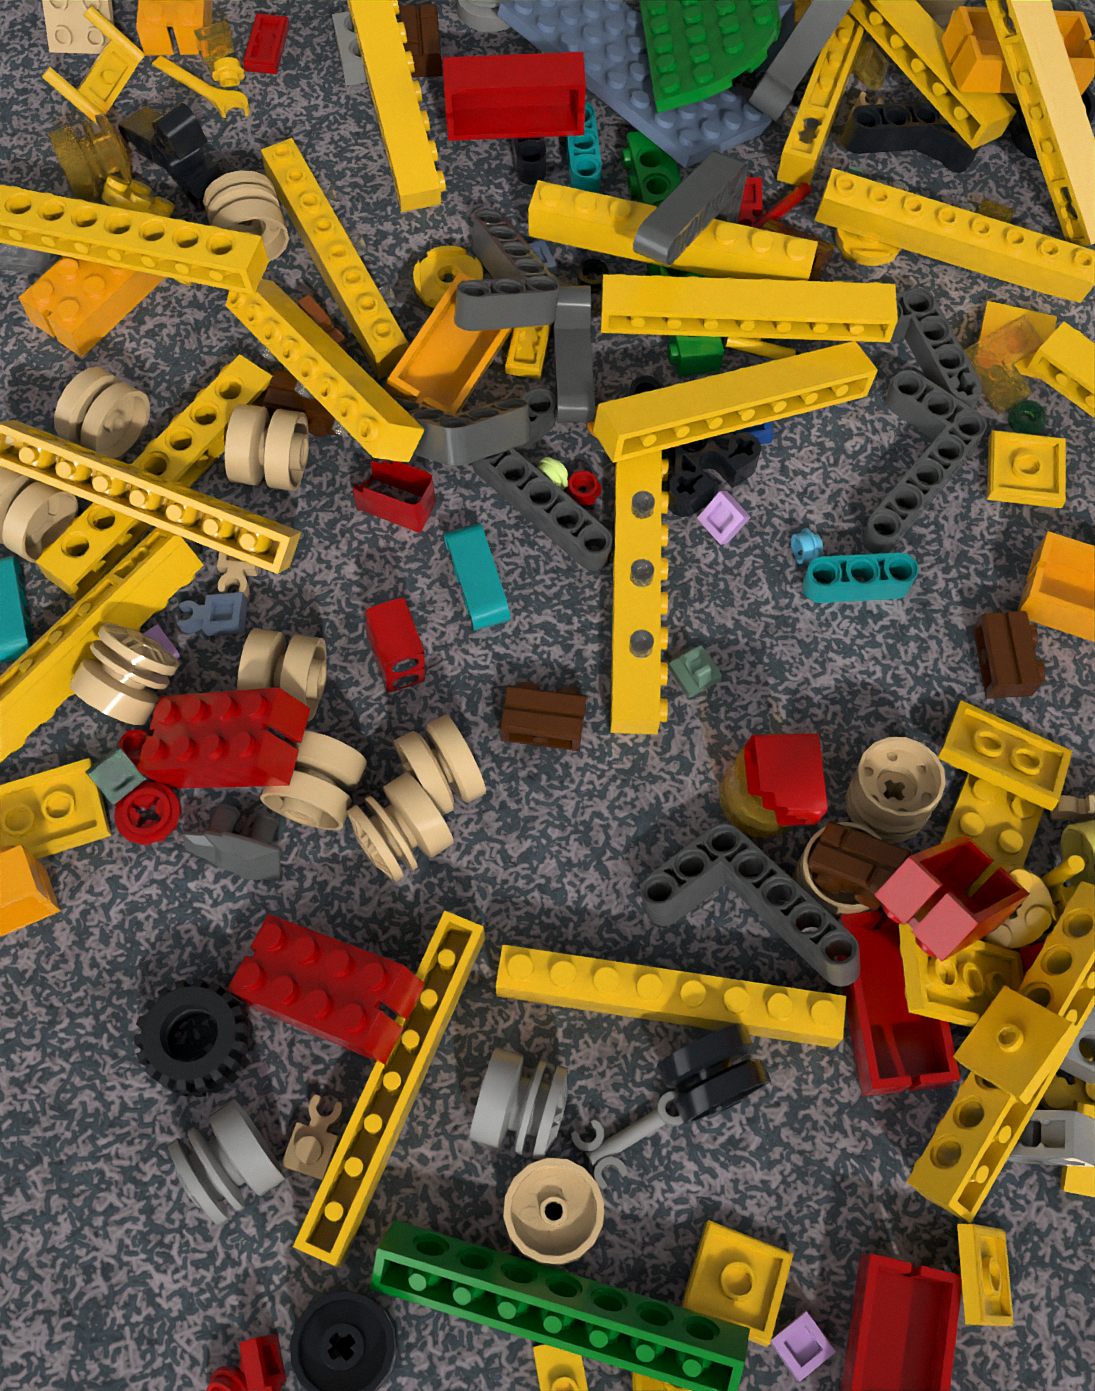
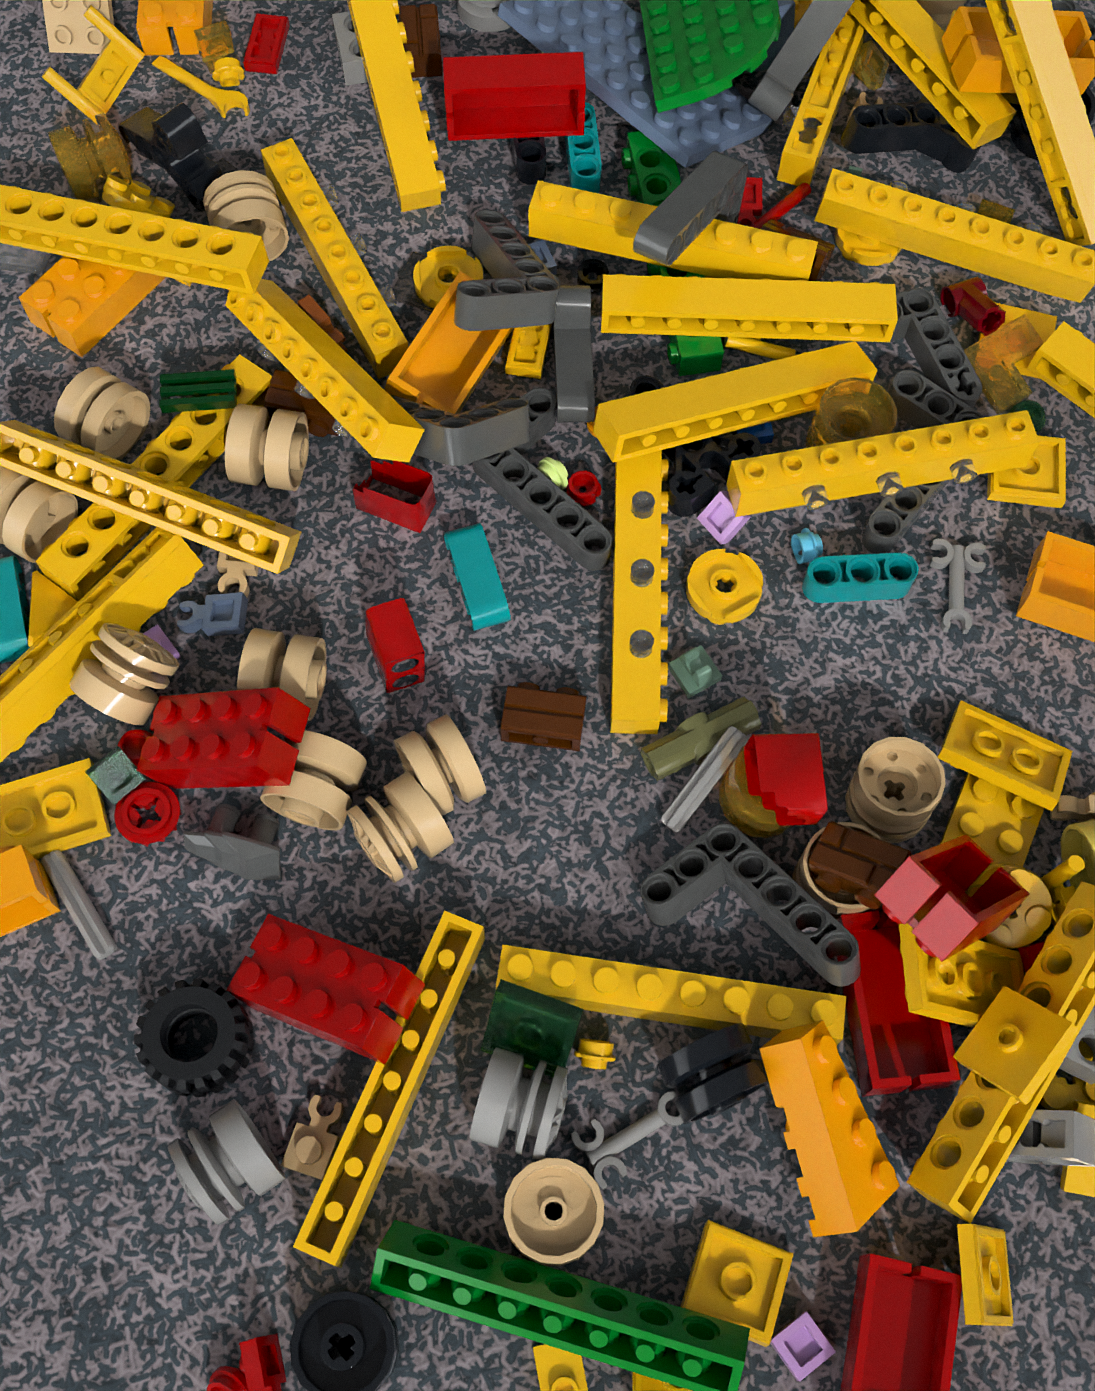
(47, 606): none -> yellow tile
(78, 904): none -> light grey axle
(198, 385): none -> dark green tile
(531, 1026): none -> clear green plate
(595, 1053): none -> yellow plate
(697, 737): none -> olive piece
(704, 779): none -> light grey axle
(718, 605): none -> yellow plate
(829, 1129): none -> light orange wedge
(852, 411): none -> clear yellow wheel
(881, 463): none -> yellow piece
(958, 560): none -> light grey bar
(972, 303): none -> dark red piece
(1008, 654): reddish brown brick -> none

